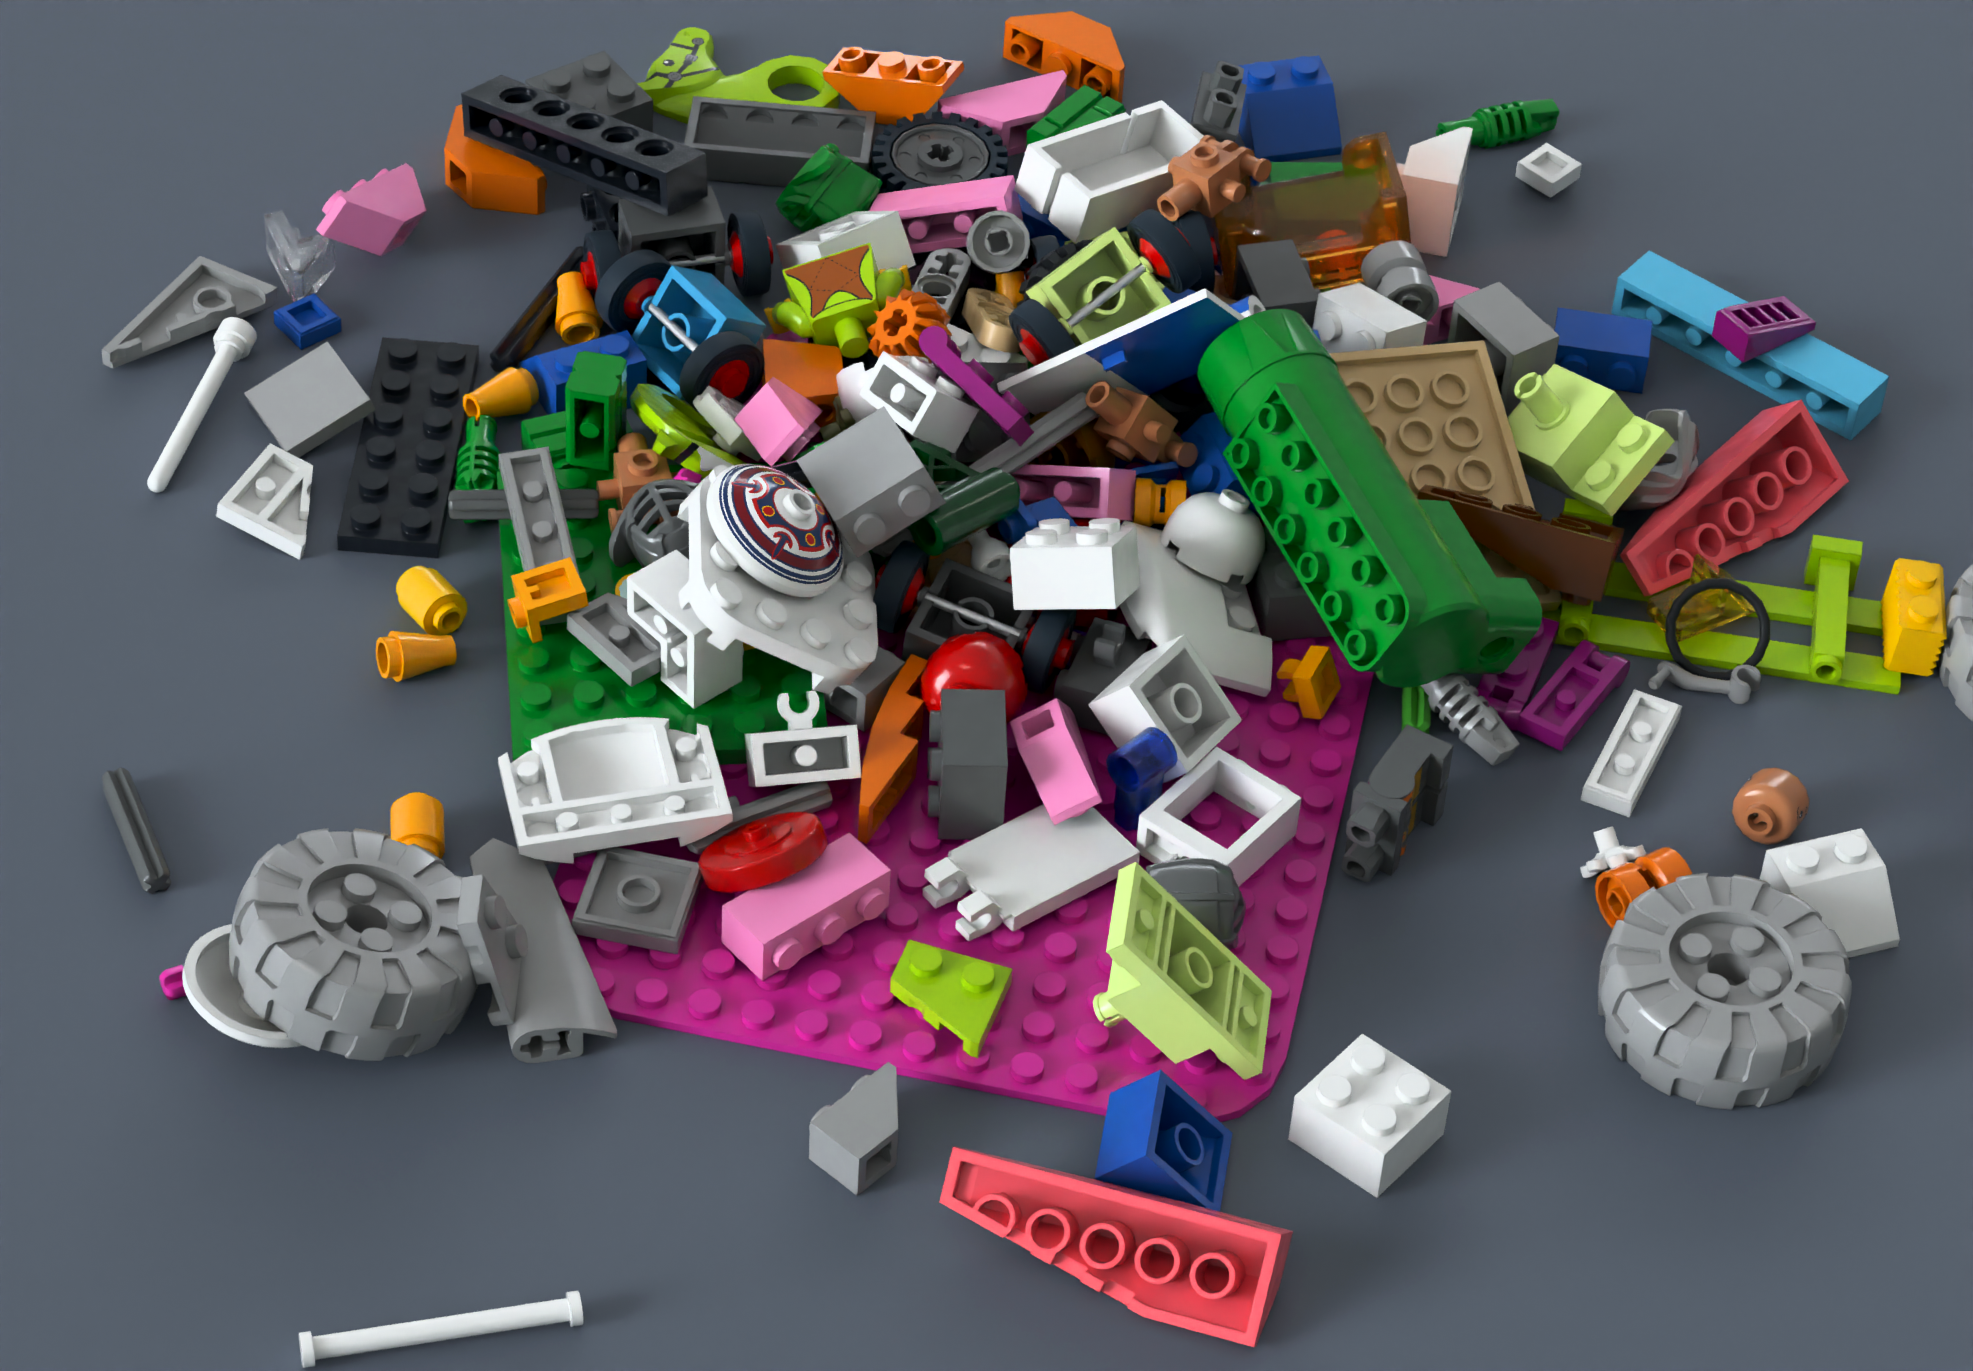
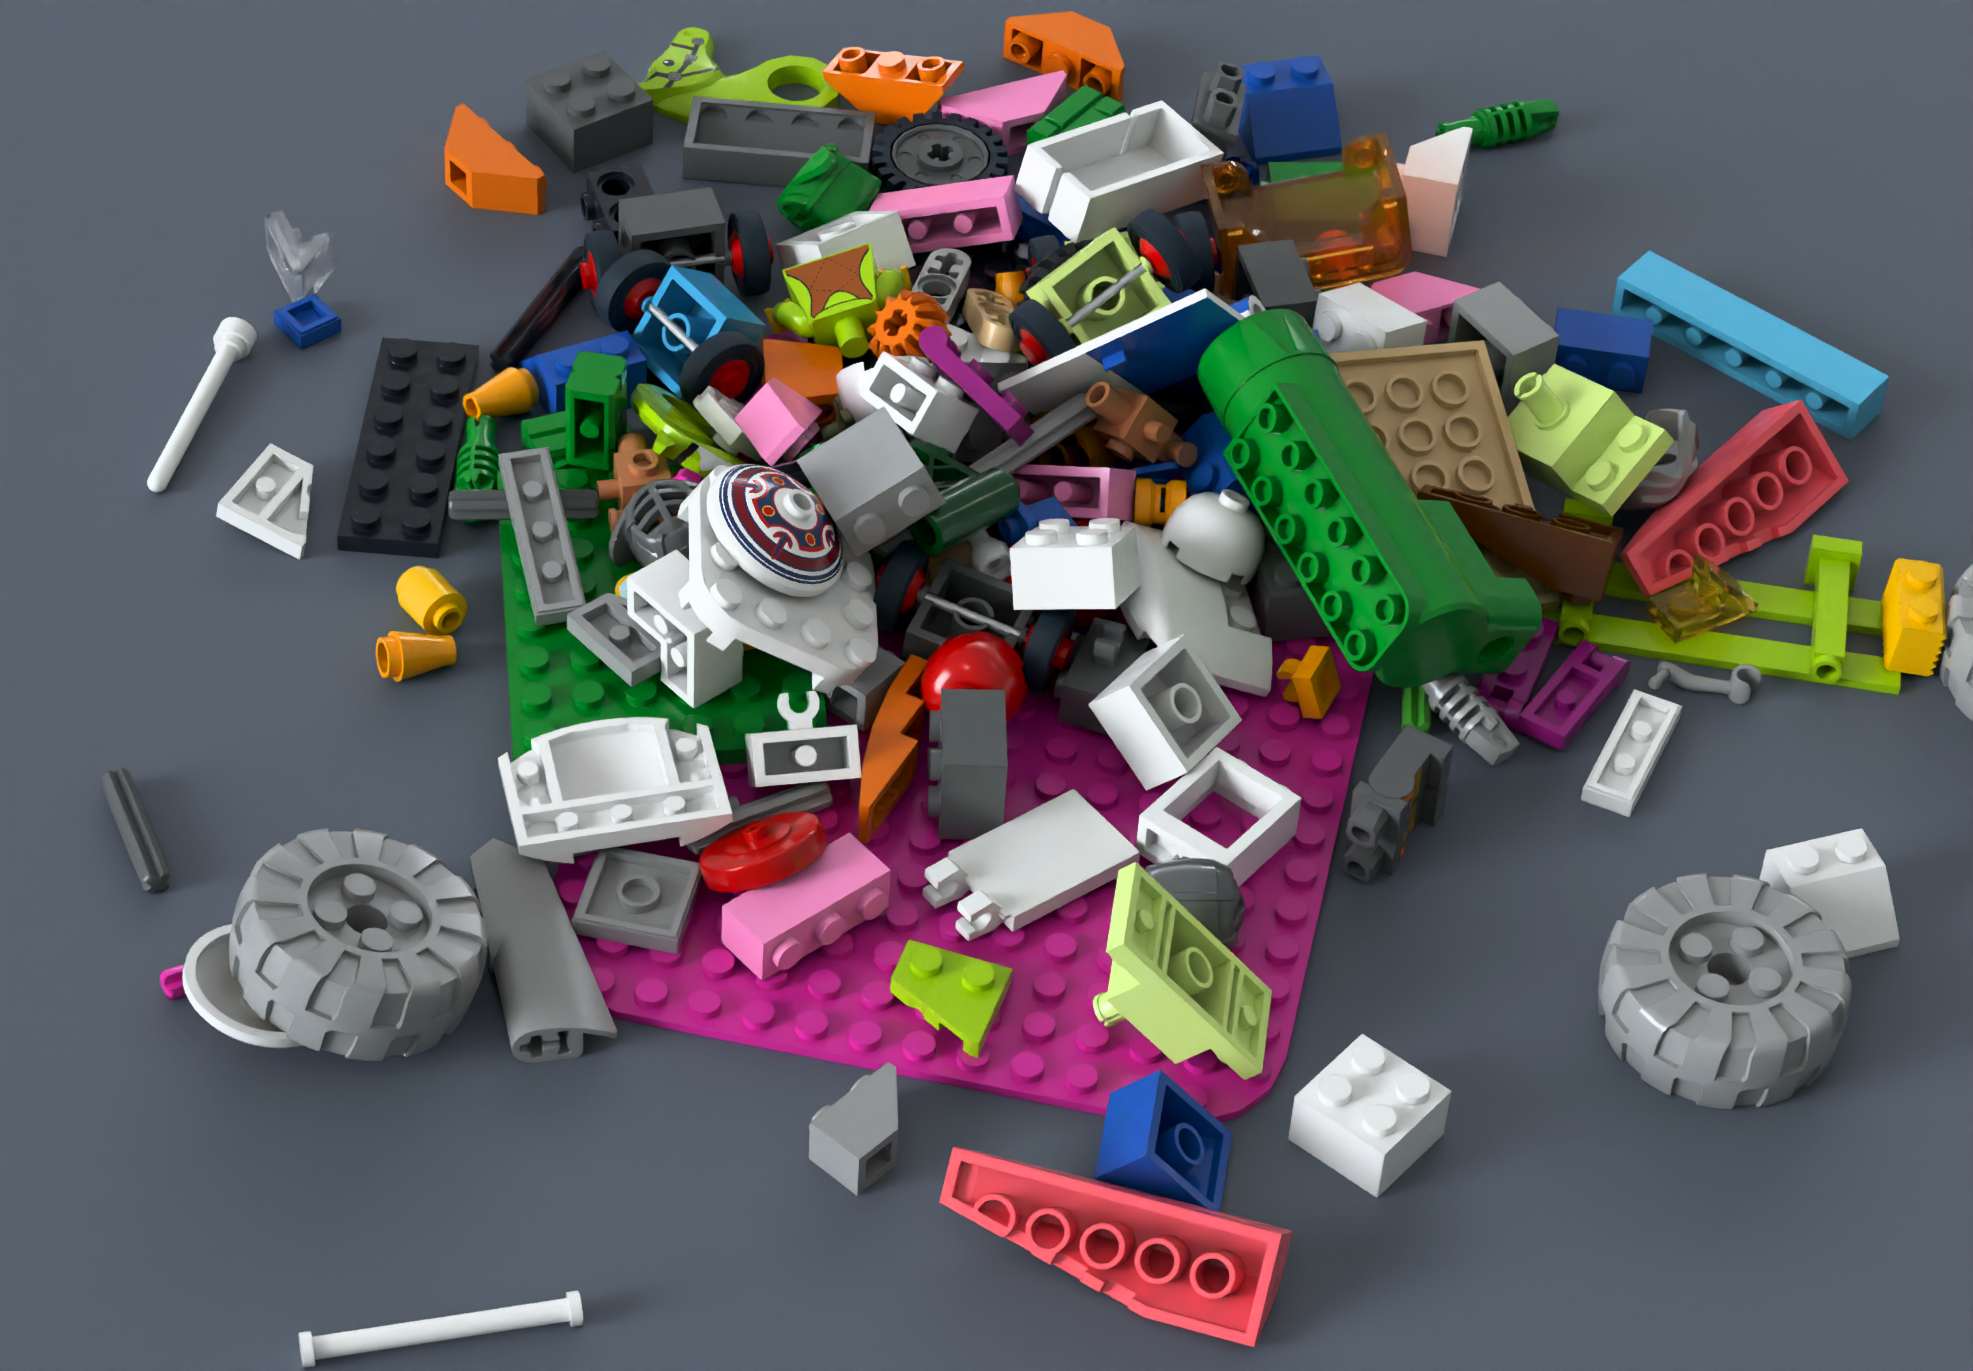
(189, 307): light grey wing -> none
(310, 401): light grey tile -> none
(375, 212): bright pink slope -> none
(419, 821): light orange brick -> none
(493, 944): light grey wing -> none
(545, 594): light orange bracket -> none
(576, 310): light orange cone -> none
(585, 145): black brick -> none
(997, 242): light grey wheel -> none
(1057, 760): bright pink slope -> none
(1139, 774): clear blue piece -> none
(1210, 178): nougat piece -> none
(1400, 275): light grey wheel -> none
(1548, 170): white plate -> none
(1610, 853): white plant -> none
(1627, 881): orange wheel -> none
(1719, 583): black piece -> none
(1751, 330): magenta slope -> none
(1774, 802): nougat head -> none

